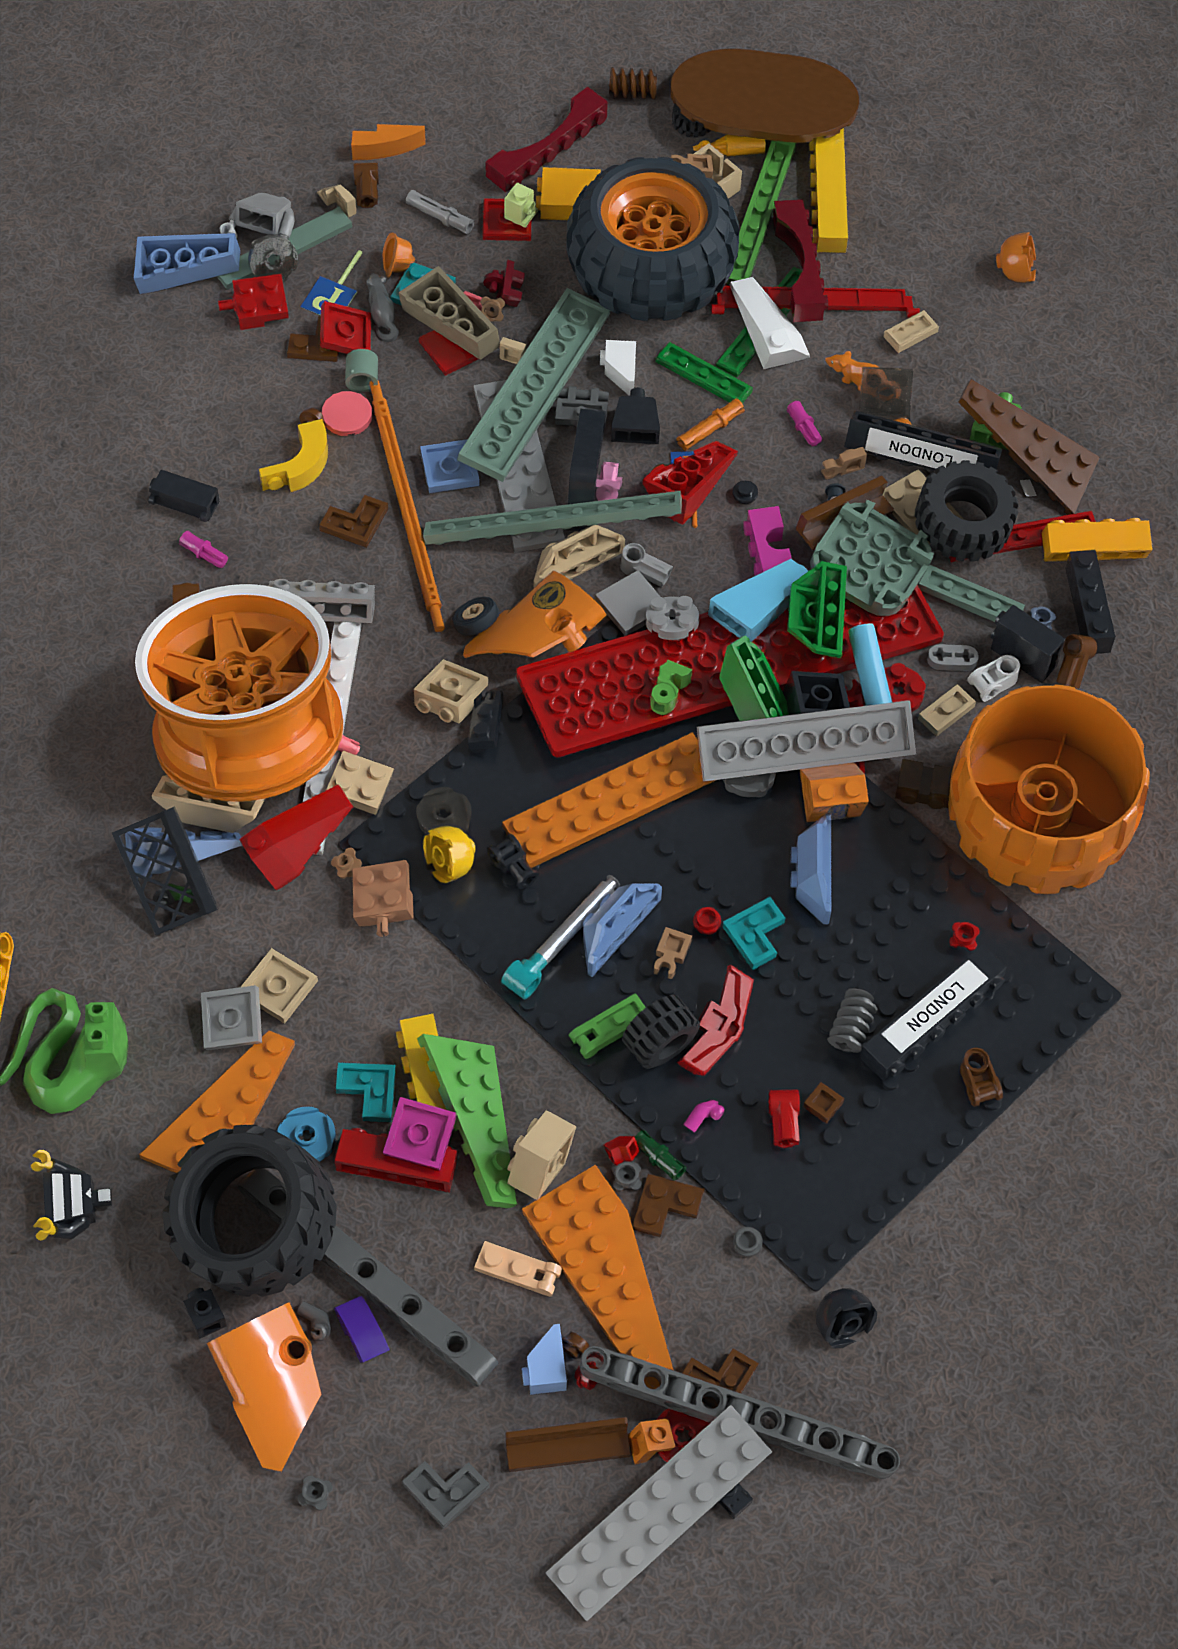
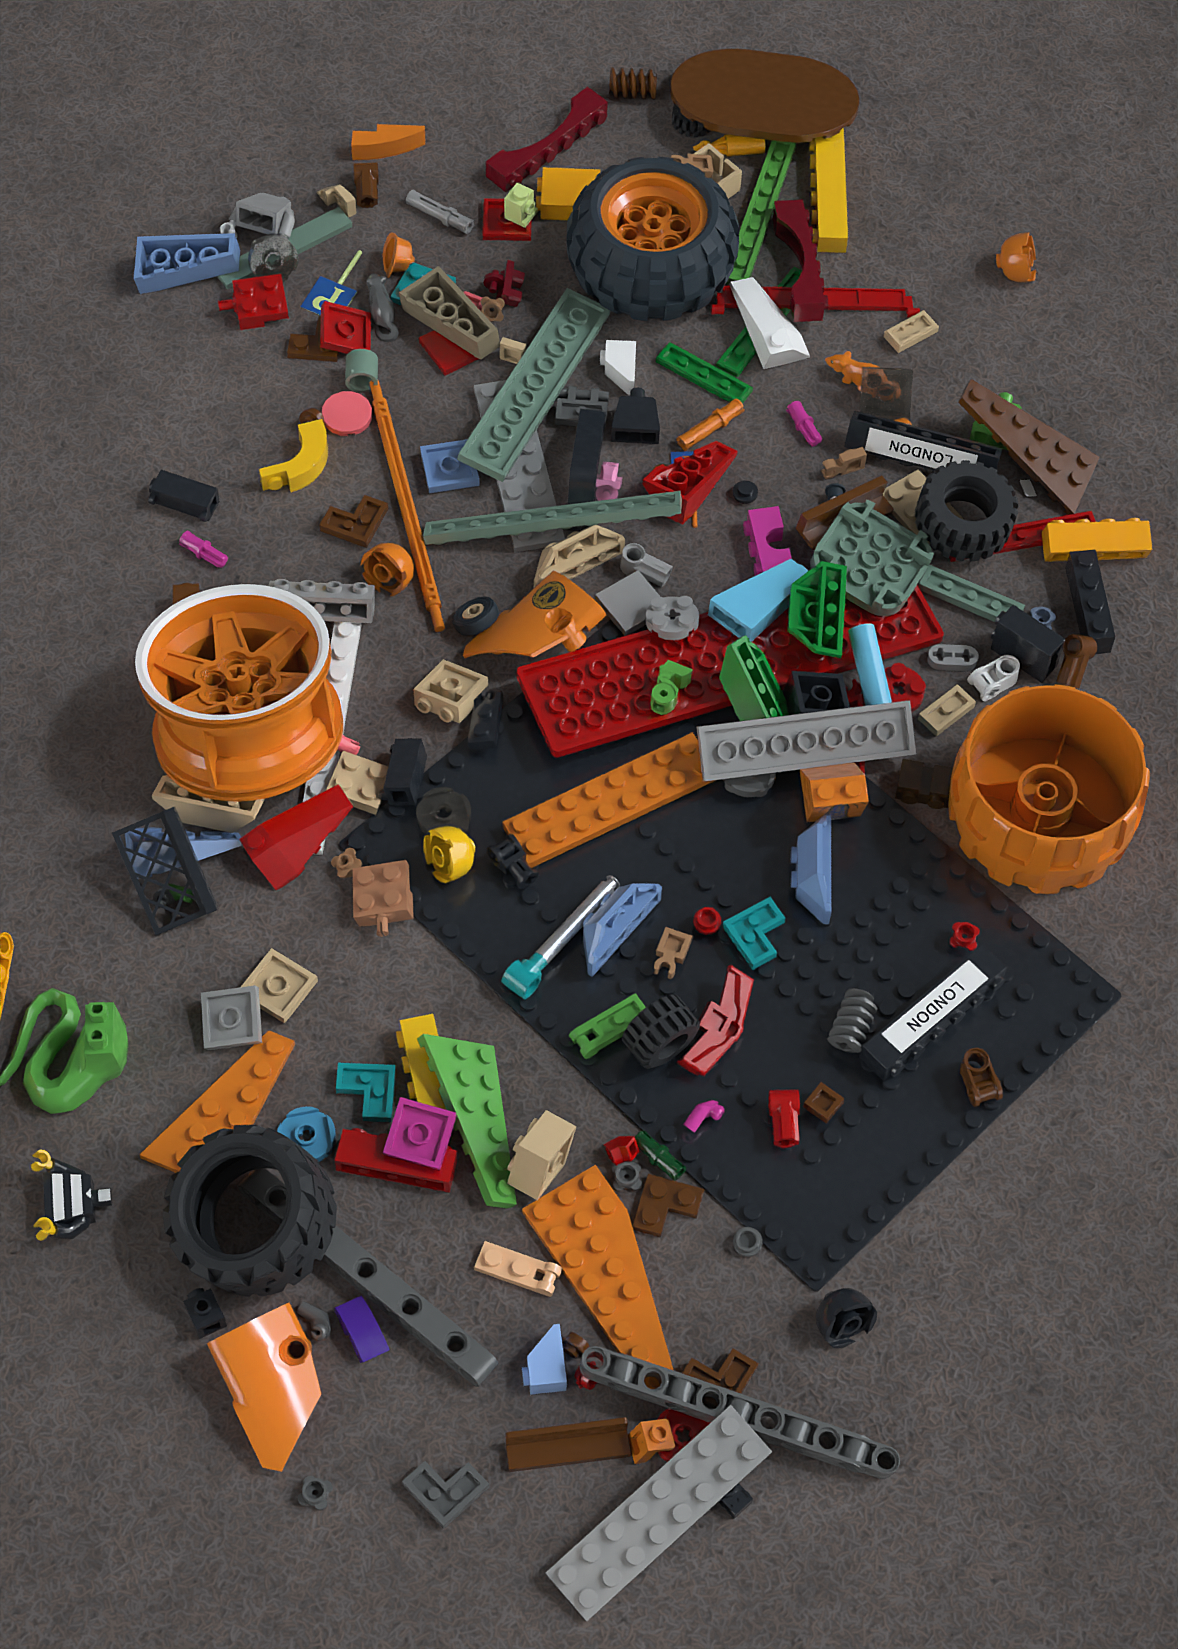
(386, 562): none -> orange cylinder
(404, 772): none -> black brick

